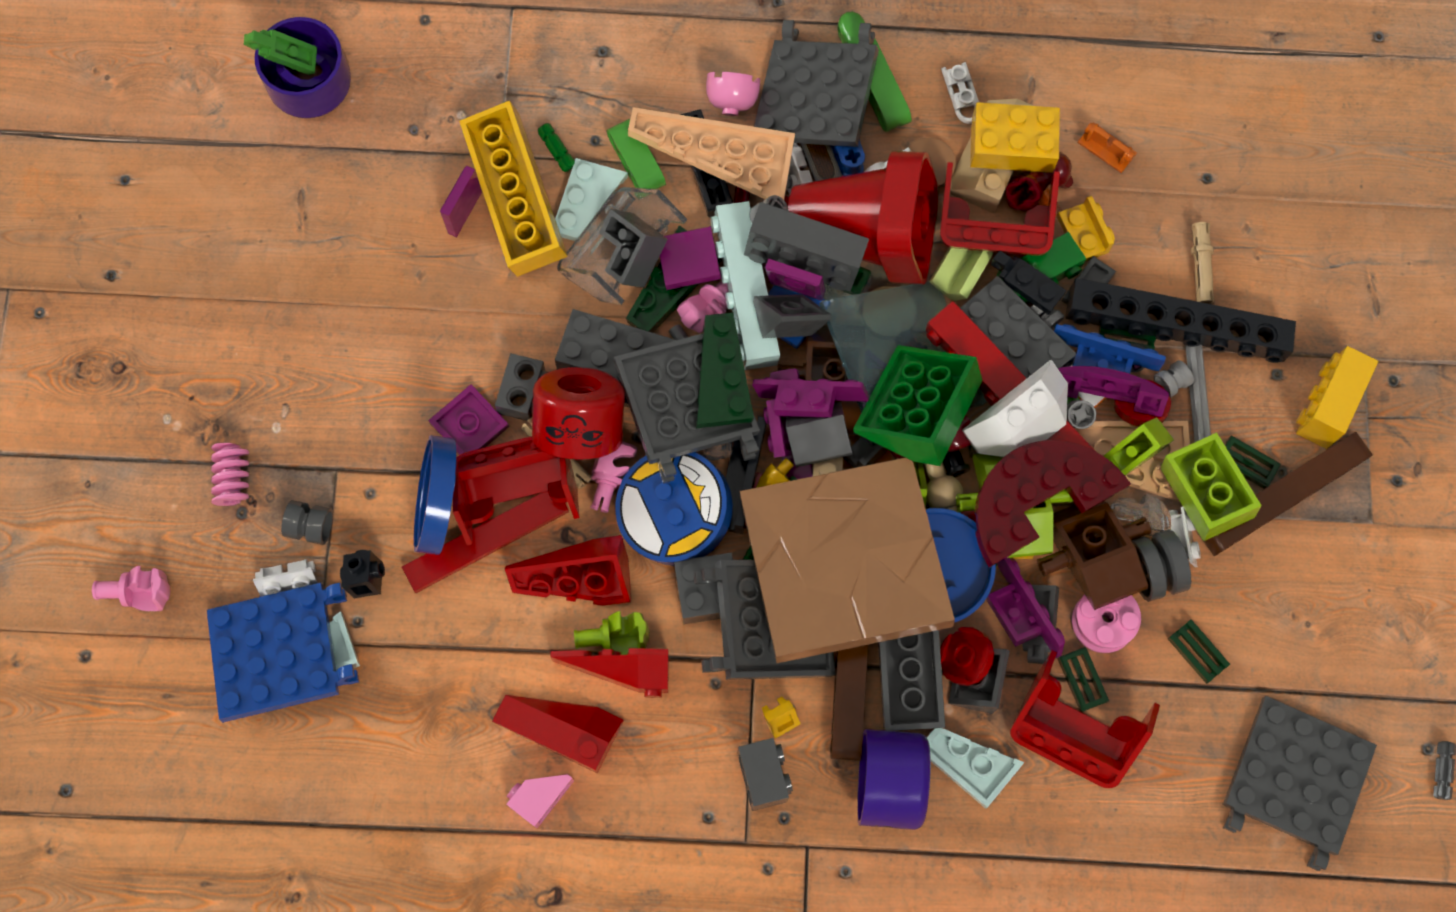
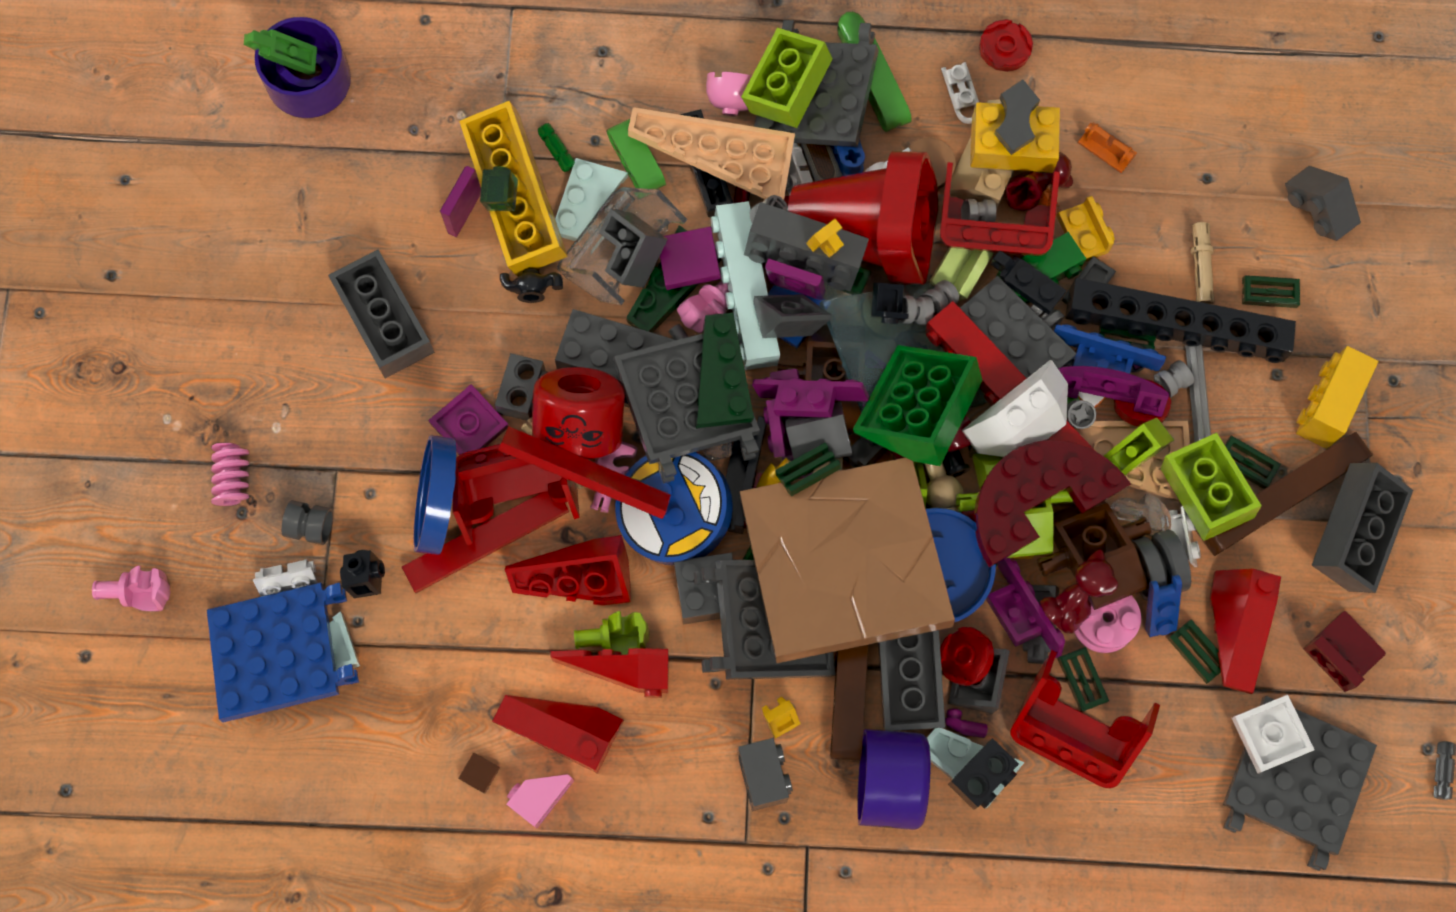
(381, 313): none -> dark grey brick
(479, 773): none -> reddish brown tile
(499, 189): none -> clear green brick
(531, 284): none -> black piece
(585, 472): none -> red tile
(787, 77): none -> lime brick
(793, 470): none -> dark green tile
(827, 239): none -> yellow tile
(888, 302): none -> black bracket
(920, 310): none -> light grey wheel
(942, 295): none -> light grey wheel
(965, 727): none -> magenta arm
(979, 210): none -> light grey wheel
(979, 770): none -> black brick
(1005, 45): none -> red tile
(1018, 105): none -> dark grey tile
(1072, 605): none -> dark red animal
(1163, 607): none -> blue hinge
(1243, 618): none -> red wedge
(1247, 290): none -> dark green tile
(1272, 734): none -> white plate
(1328, 200): none -> dark grey brick
(1345, 651): none -> dark red bracket
(1362, 527): none -> dark grey brick

